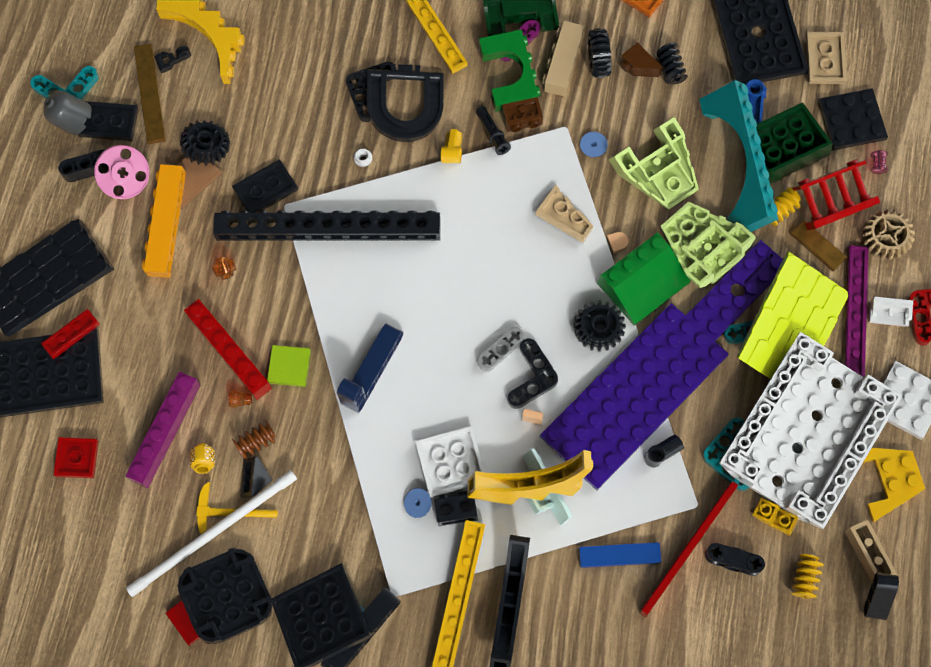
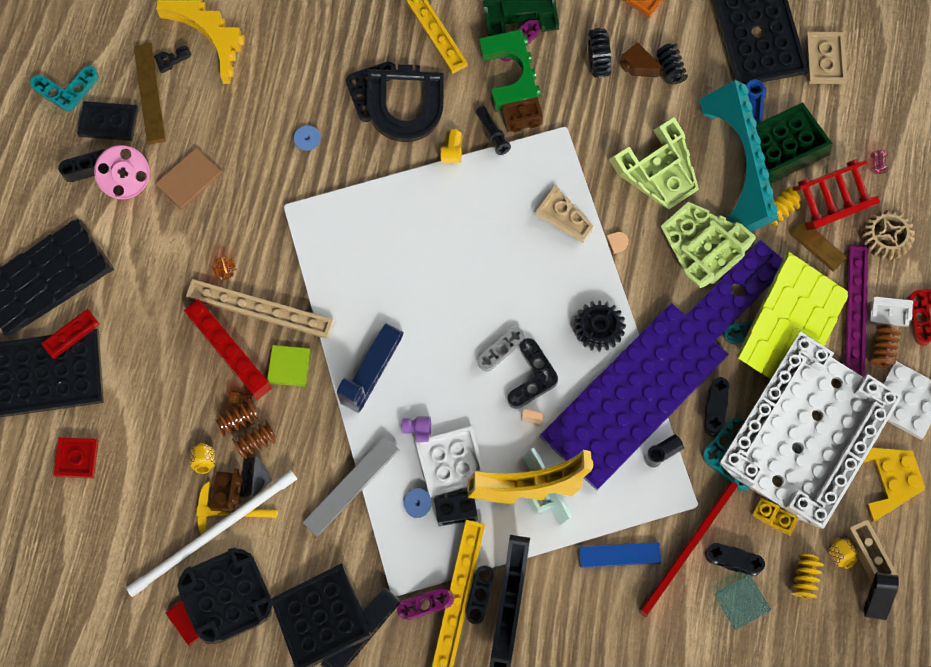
(66, 112): dark grey cylinder -> none
(163, 430): magenta brick -> none
(164, 221): light orange brick -> none
(205, 142): black gear -> none
(225, 491): none -> reddish brown bracket
(236, 418): none -> dark orange piece
(260, 309): none -> tan plate
(265, 187): black tile -> none
(307, 138): none -> medium blue piece
(336, 232): black brick -> none
(351, 486): none -> light grey tile
(363, 153): white plate -> none
(420, 426): none -> medium lavender piece
(433, 607): none -> magenta beam
(480, 584): none -> black beam
(564, 58): tan brick -> none
(593, 144): medium blue piece -> none
(644, 279): green slope -> none
(716, 406): none -> black piece
(742, 602): none -> clear light blue tile
(843, 552): none -> yellow head
(853, 119): black plate -> none
(884, 345): none -> dark orange piece

